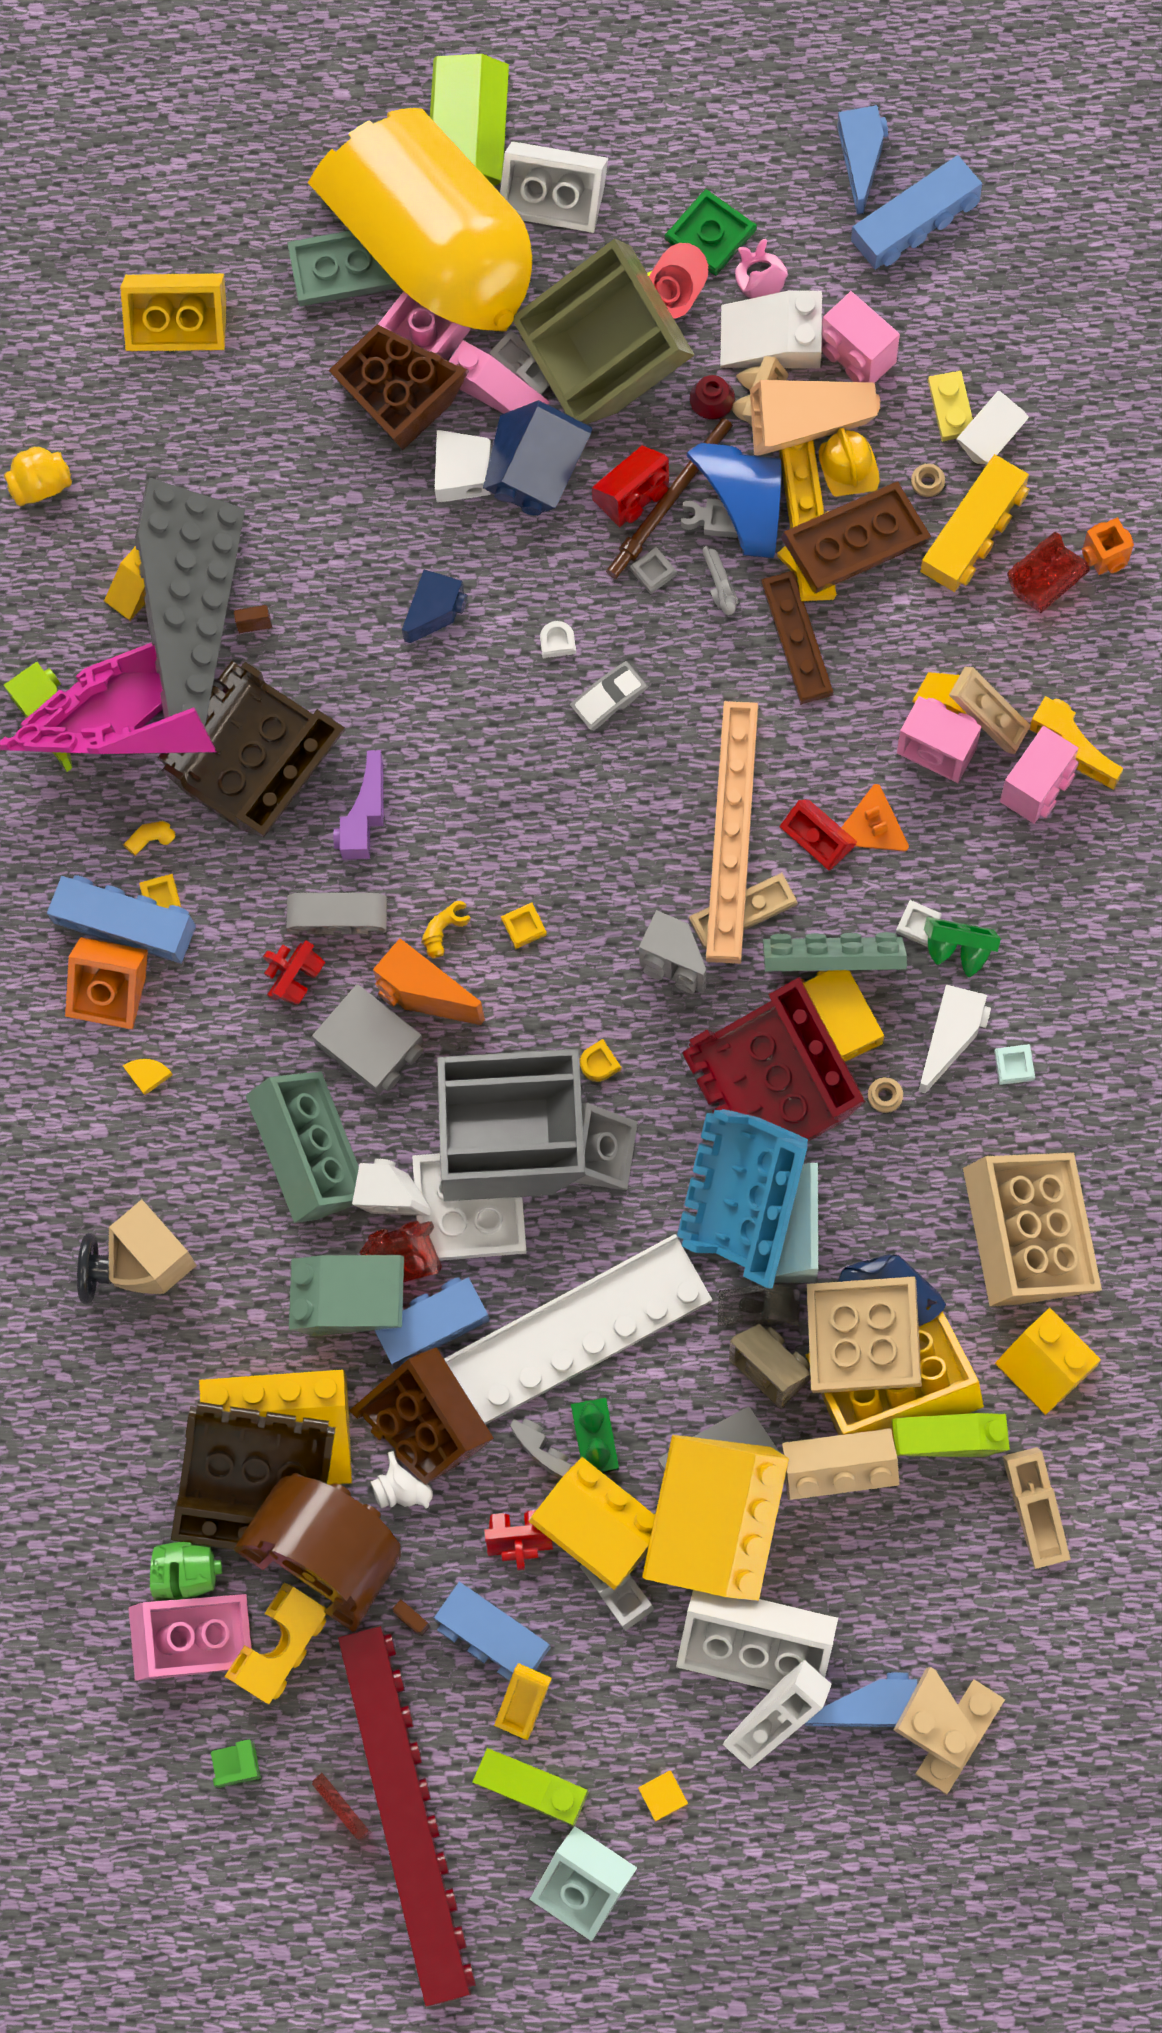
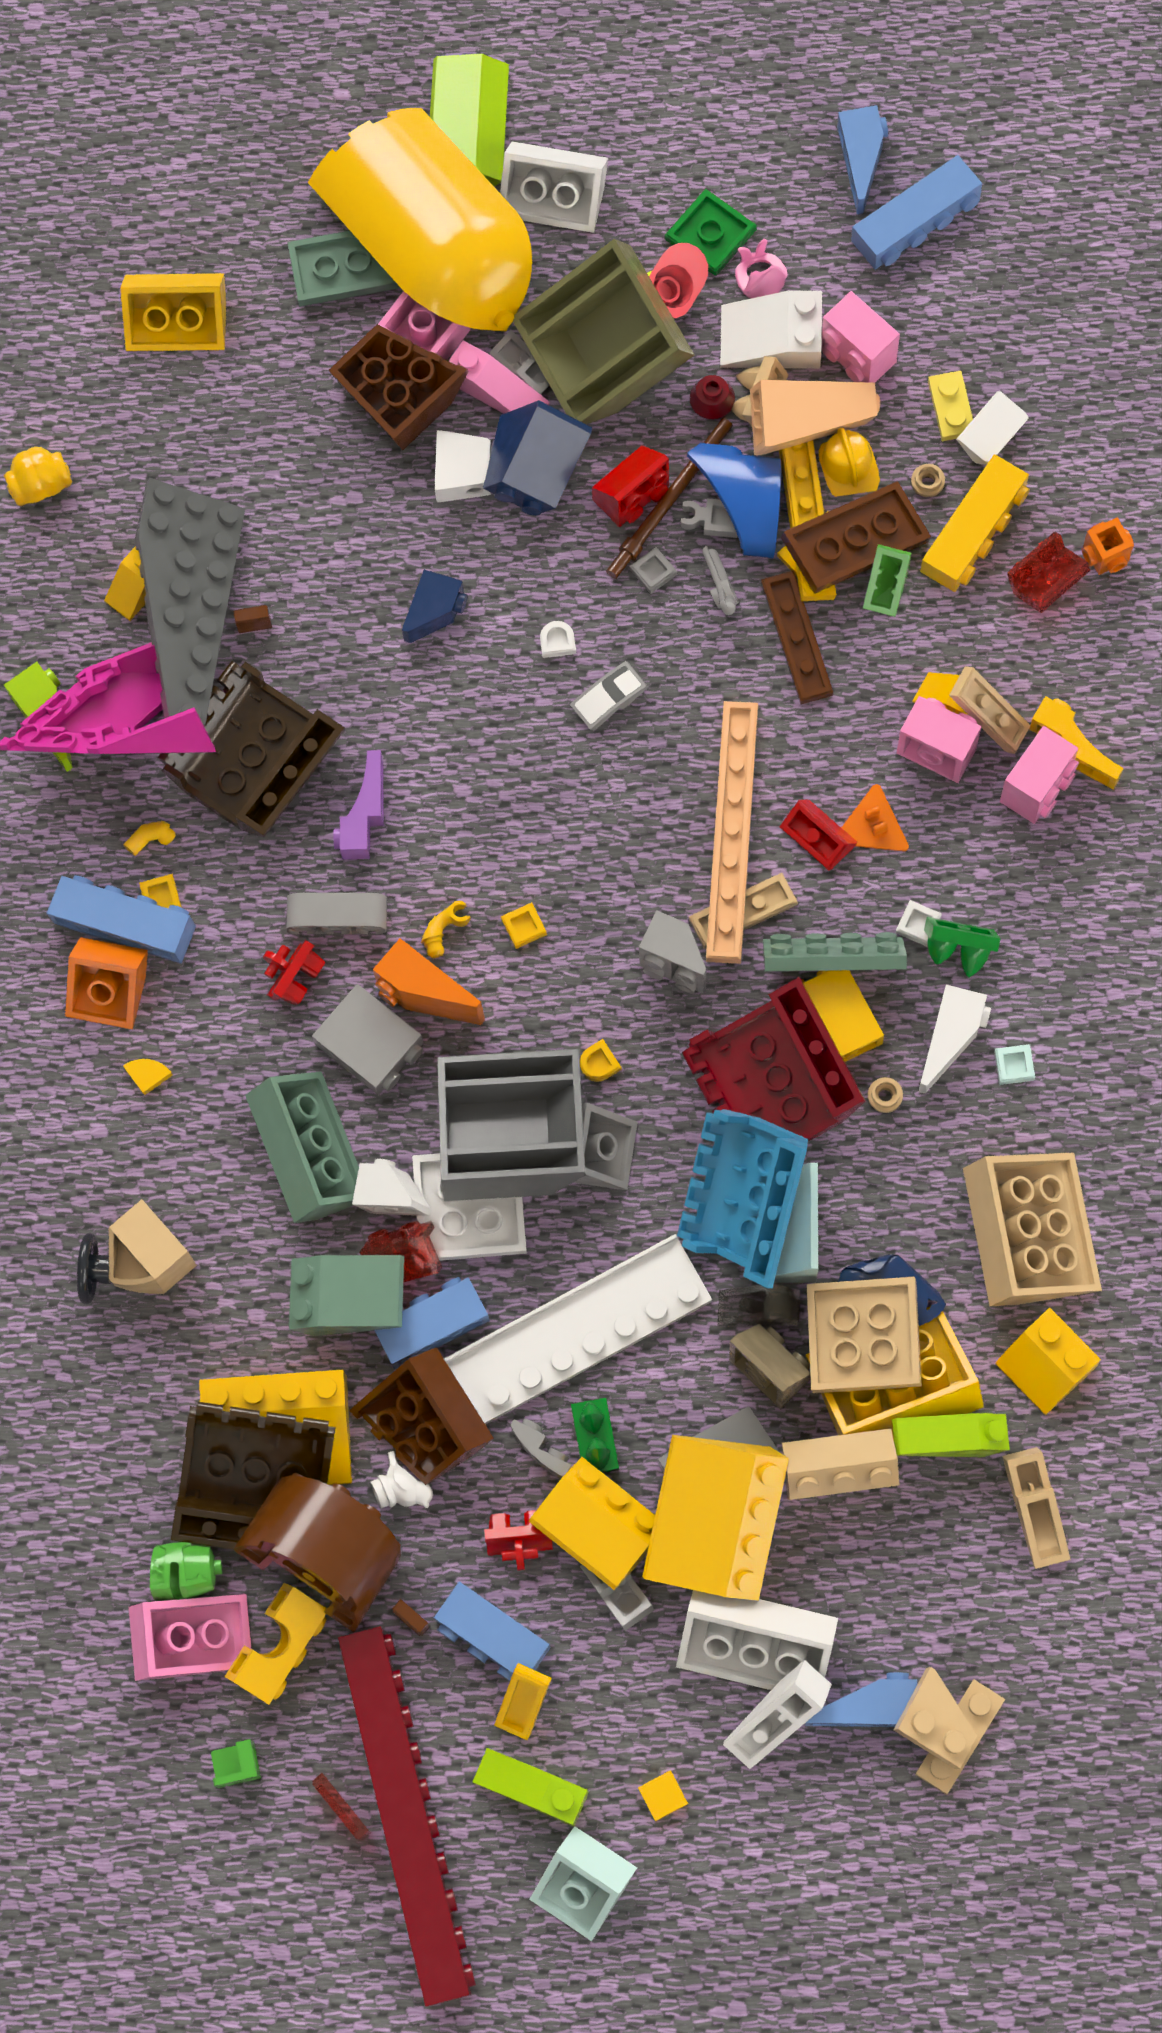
(887, 580): none -> bright green slope

